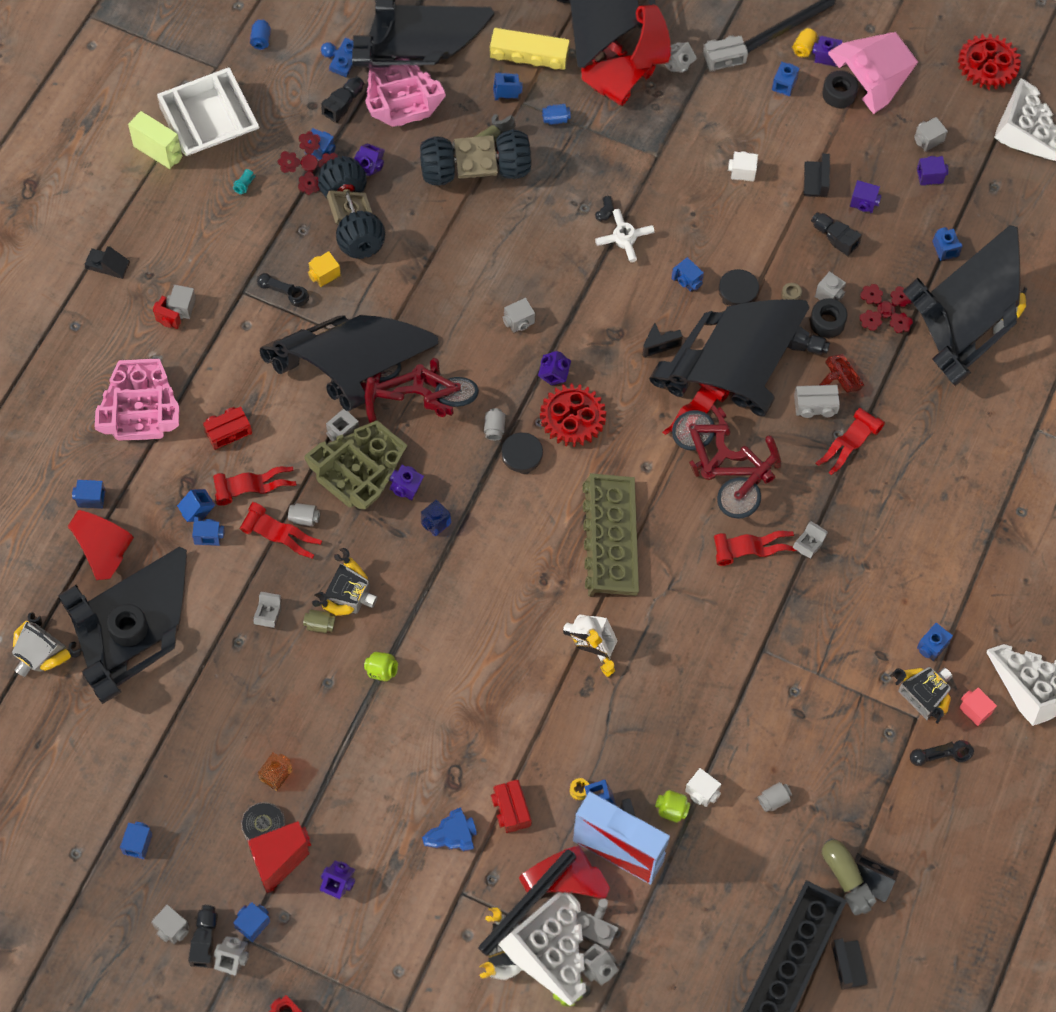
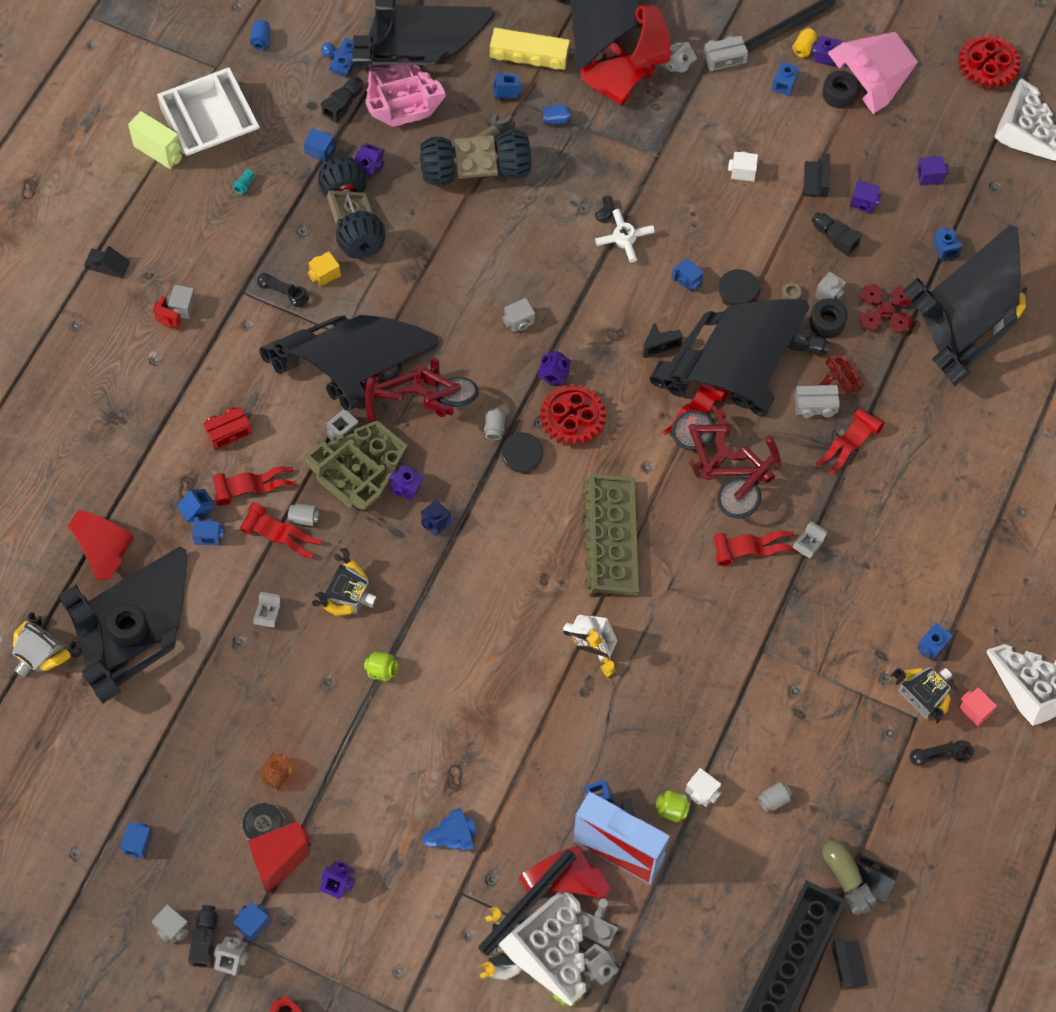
(89, 494): blue brick -> none
(137, 402): bright pink wedge -> none
(308, 162): dark red plant -> none
(319, 621): olive brick -> none
(511, 806): red brick -> none
(576, 795): yellow bush -> none
(930, 134): light grey brick -> none

